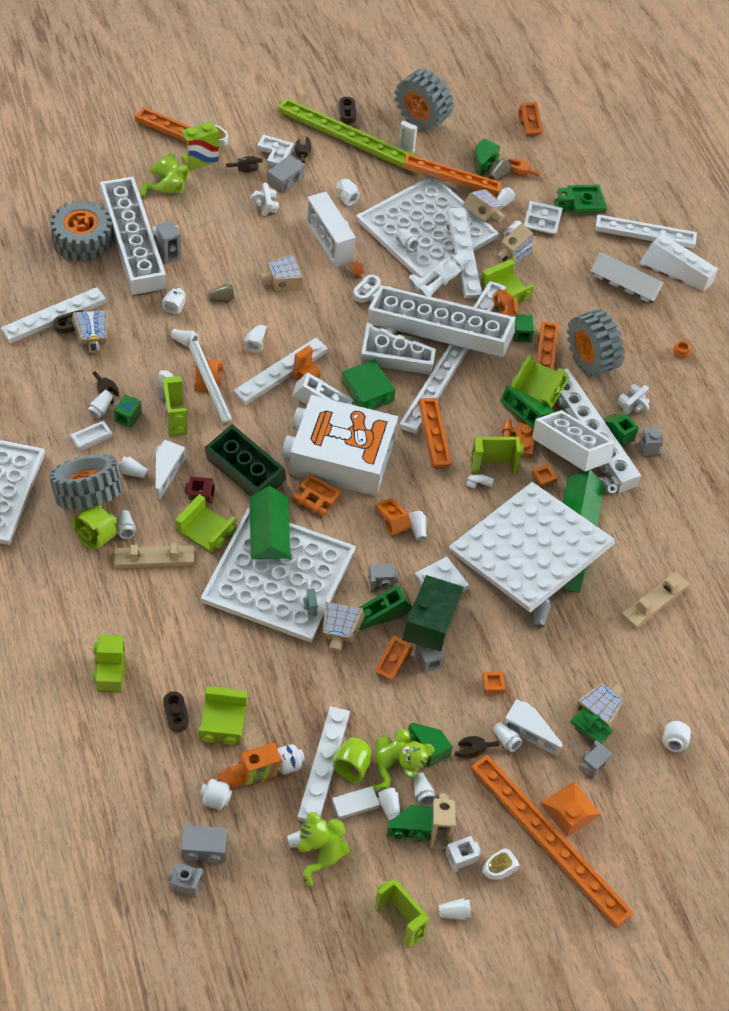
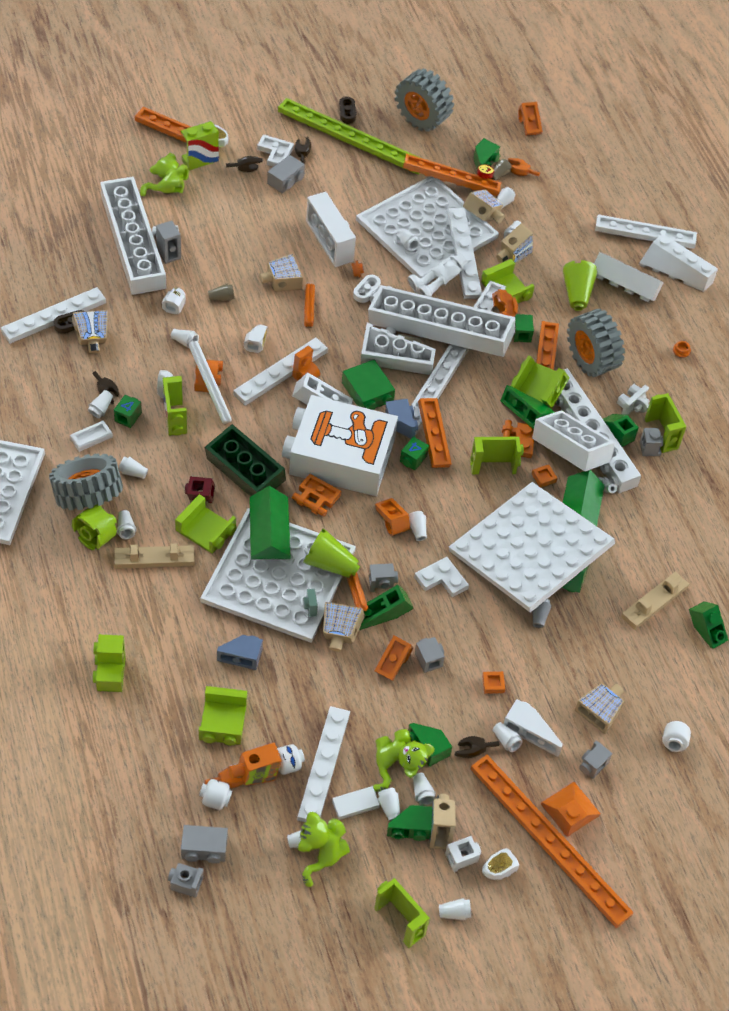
(73, 234): light grey wheel -> none
(168, 462): white slope -> none
(177, 712): dark brown plate -> none
(242, 652): none -> sand blue slope
(265, 200): white hips -> none
(309, 305): none -> orange axle
(331, 556): none -> lime cone
(347, 192): white rock -> none
(352, 753): lime piece -> none
(357, 592): none -> orange axle
(406, 424): none -> sand blue slope
(407, 137): white tile -> none
(414, 453): none -> green brick
(433, 613): dark green brick -> none
(481, 479): white arm -> none
(485, 171): none -> tile
(543, 217): white slope -> none
(575, 199): green plate -> none
(579, 282): none -> lime cone
(591, 726): green hips -> none
(664, 409): none -> lime panel
(709, 623): none -> green slope

